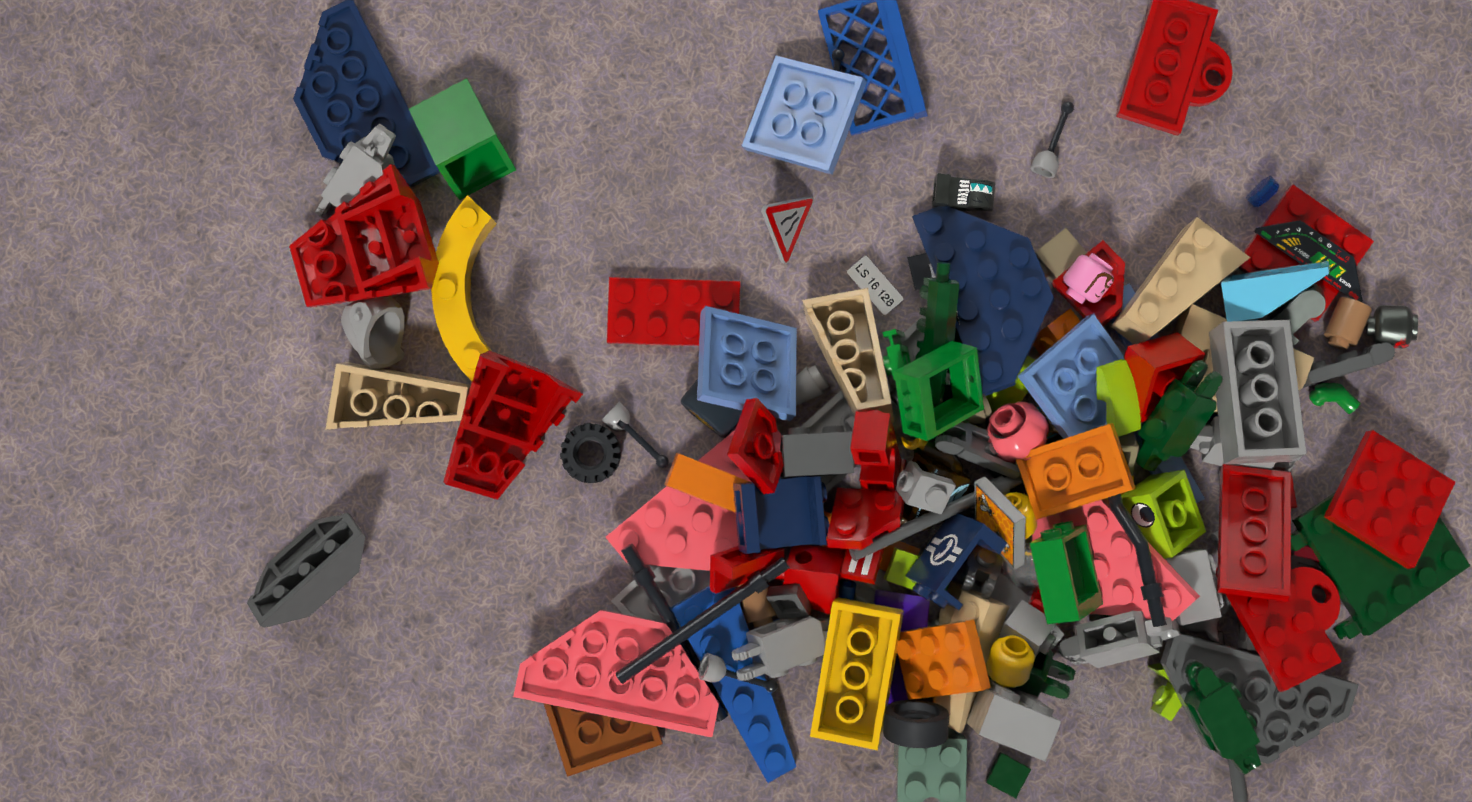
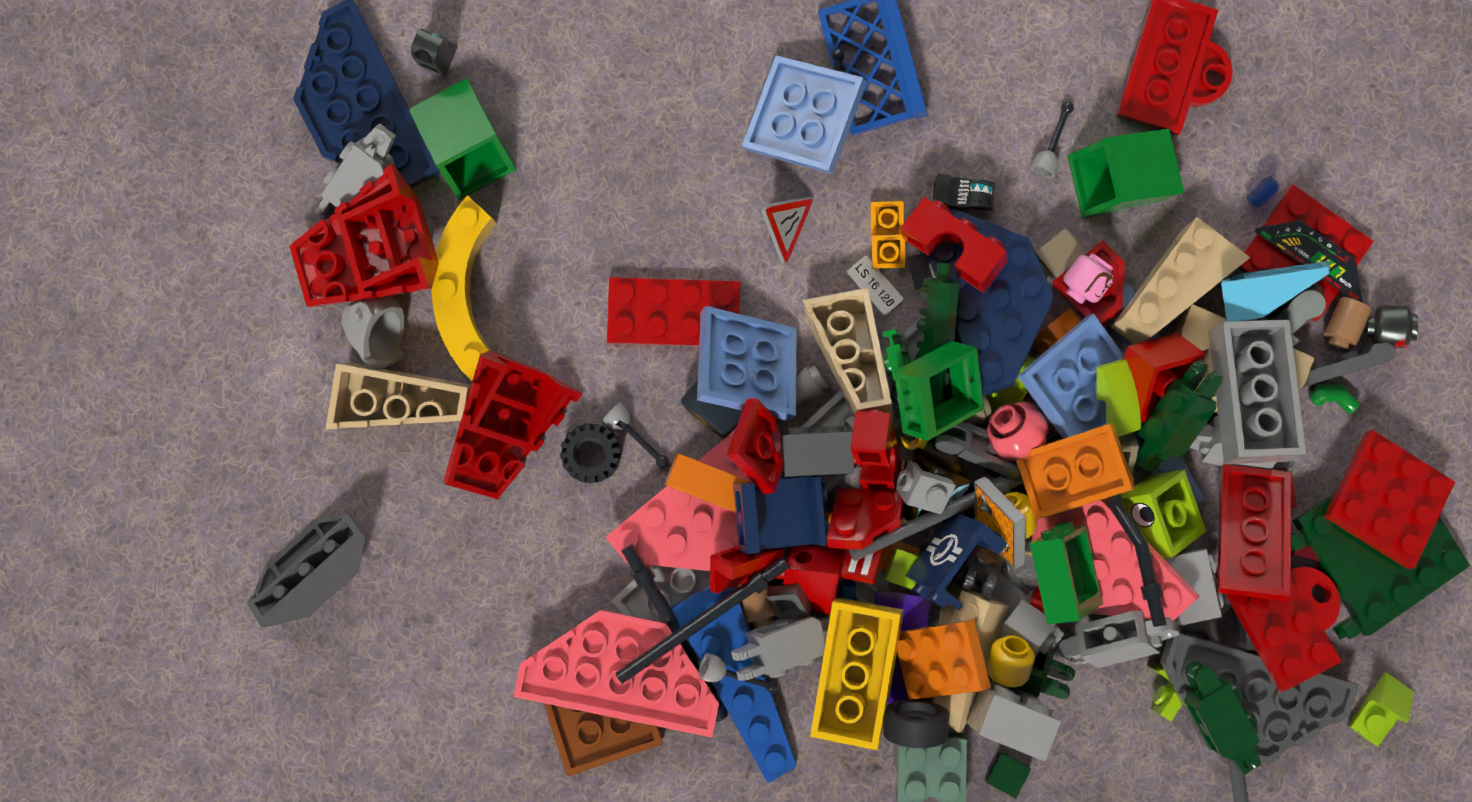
(432, 51): none -> pearl dark grey leg
(886, 236): none -> light orange slope
(934, 225): none -> red arch
(1125, 172): none -> green slope
(1381, 709): none -> lime slope

